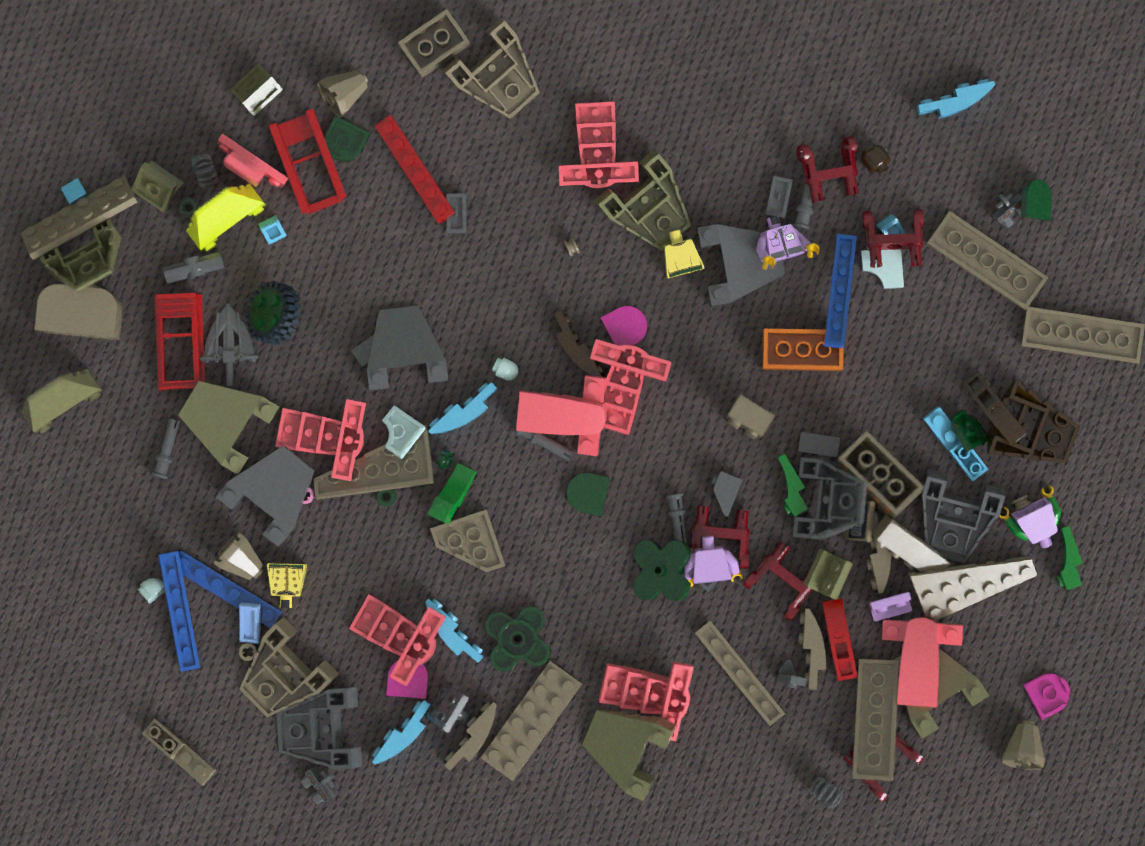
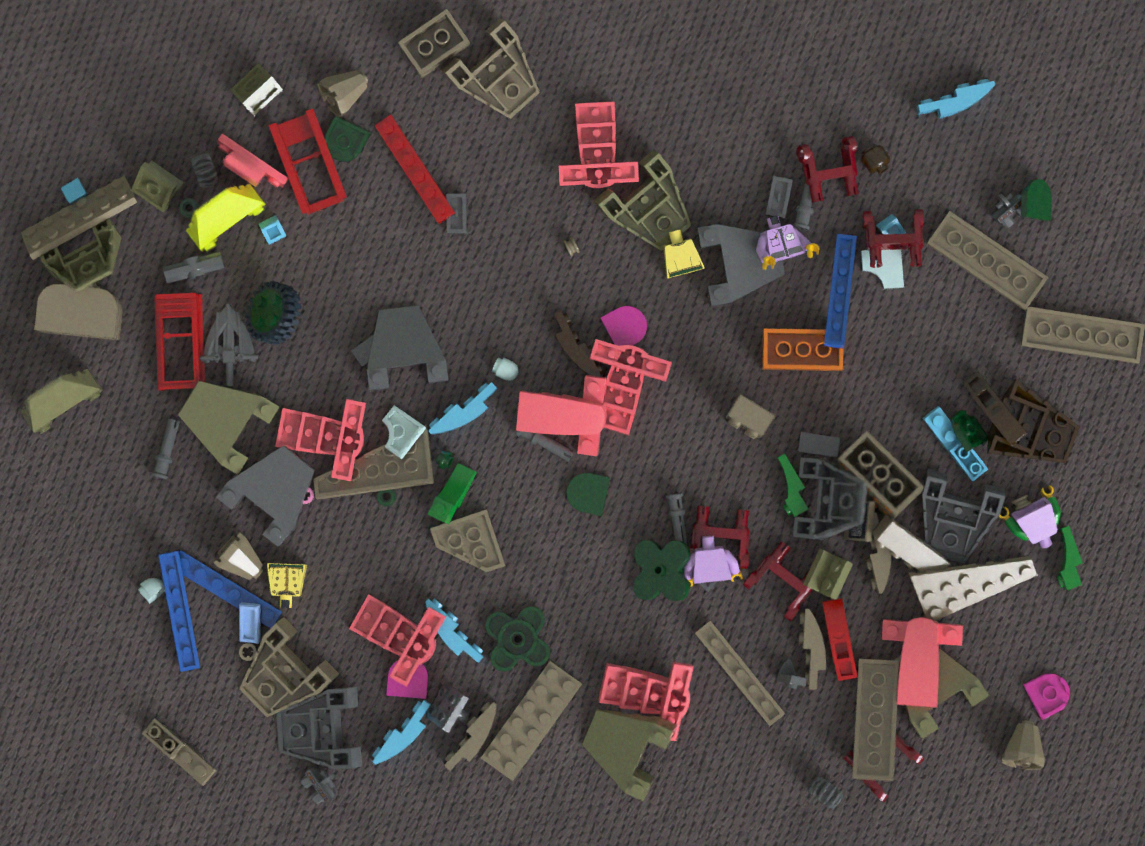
(725, 490): dark grey slope -> none
(890, 606): lavender bracket -> none

